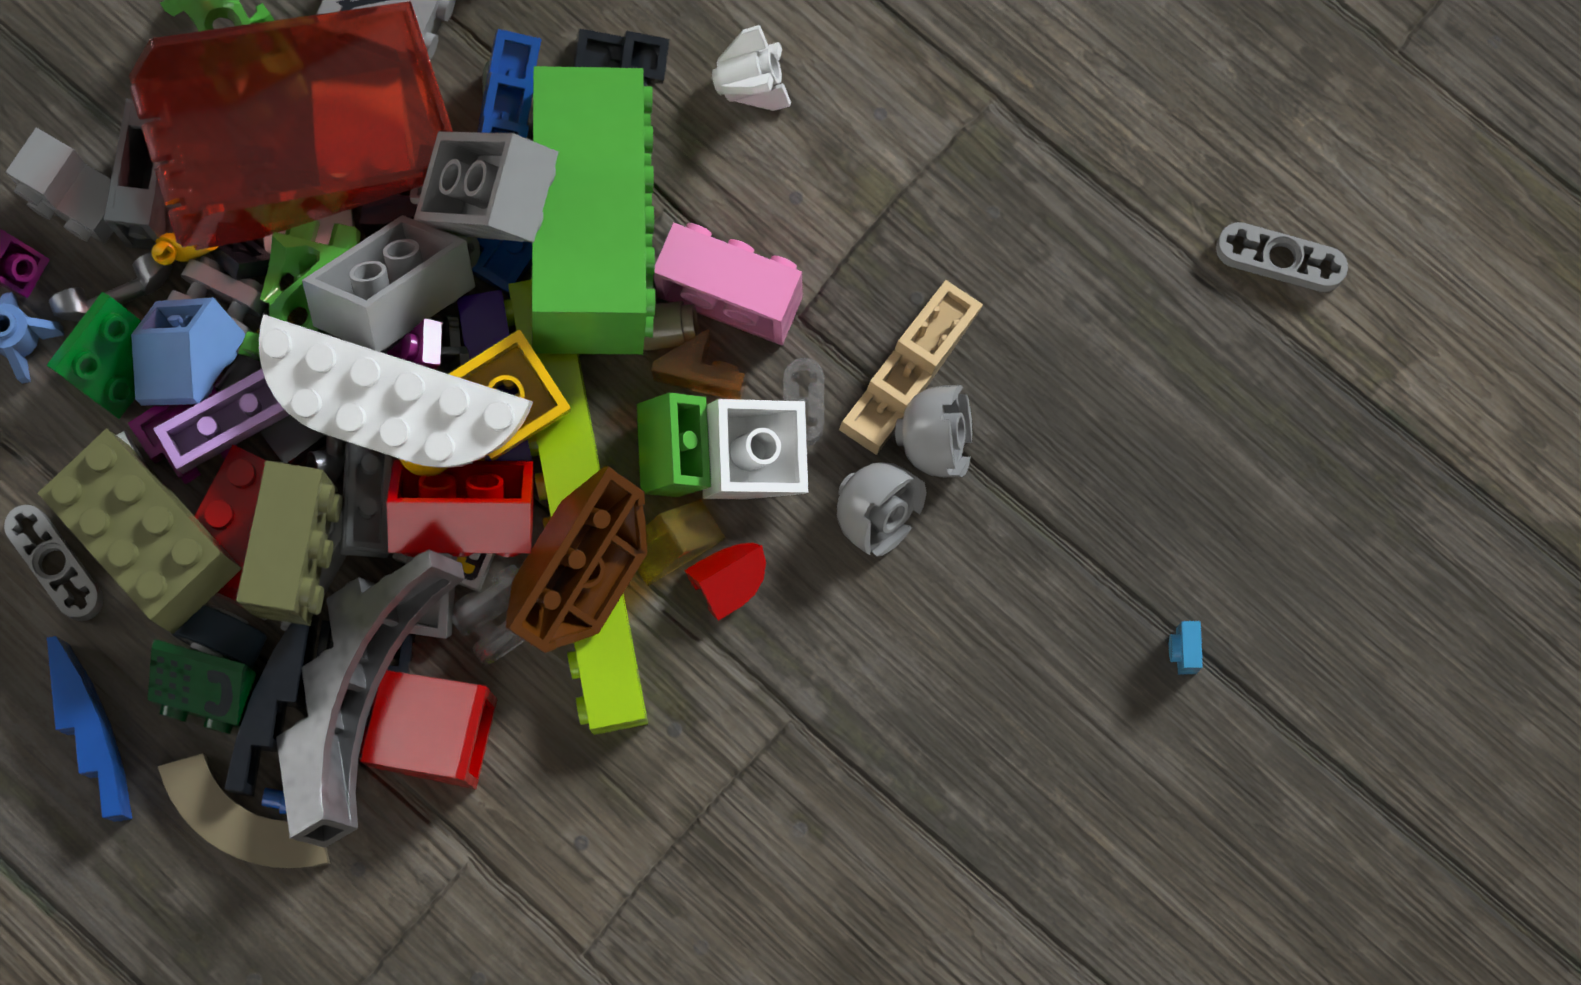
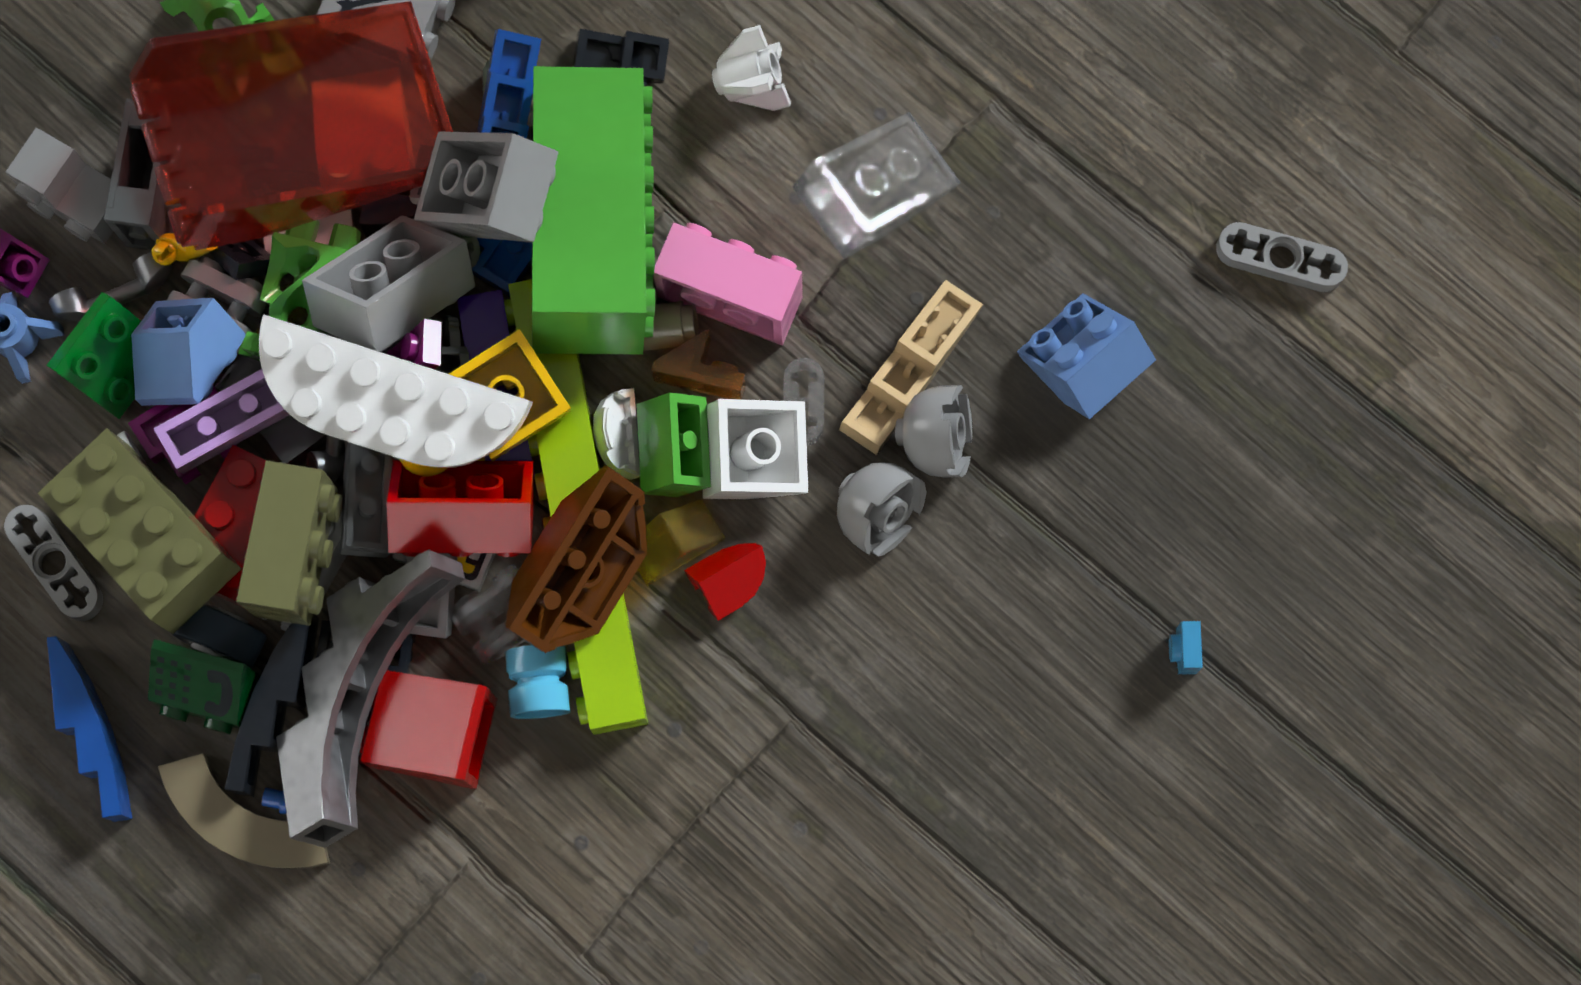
(538, 684): none -> medium azure wheel
(617, 433): none -> white tile
(874, 184): none -> clear slope
(1087, 354): none -> medium blue slope

